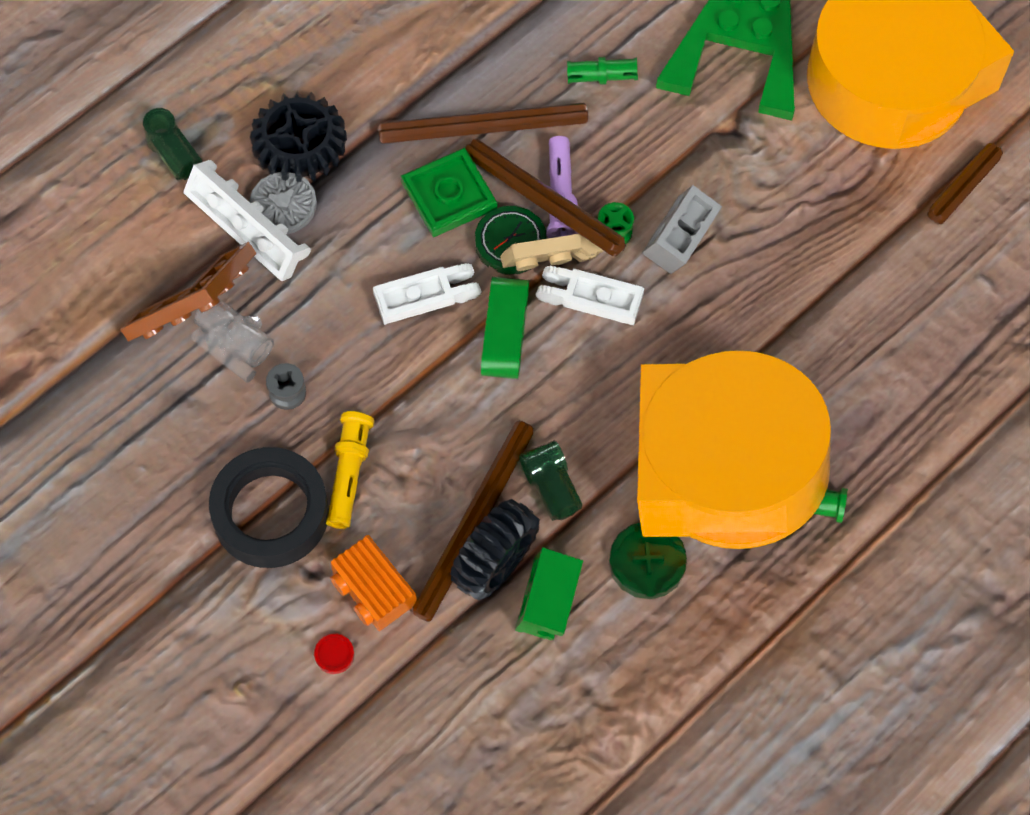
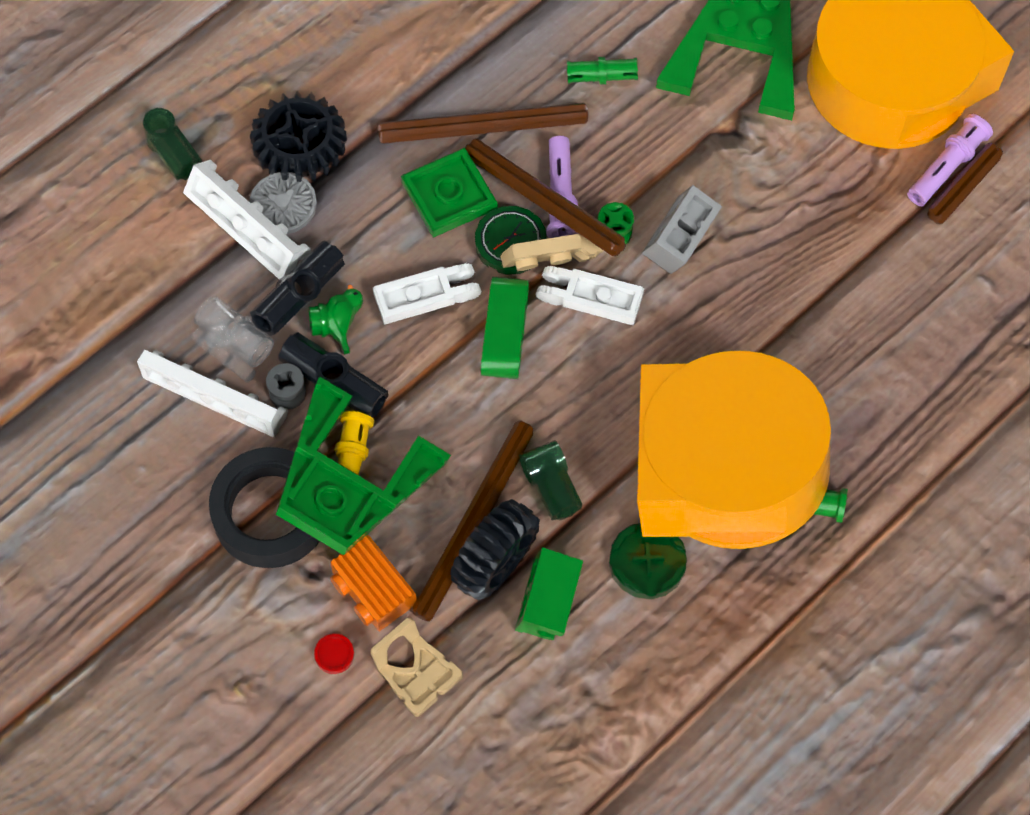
(201, 295): dark orange plate -> none
(211, 393): none -> white hinge
(284, 299): none -> black piece
(317, 362): none -> black piece
(331, 499): none -> green wing
(336, 316): none -> green animal
(427, 677): none -> tan piece
(958, 149): none -> lavender pin

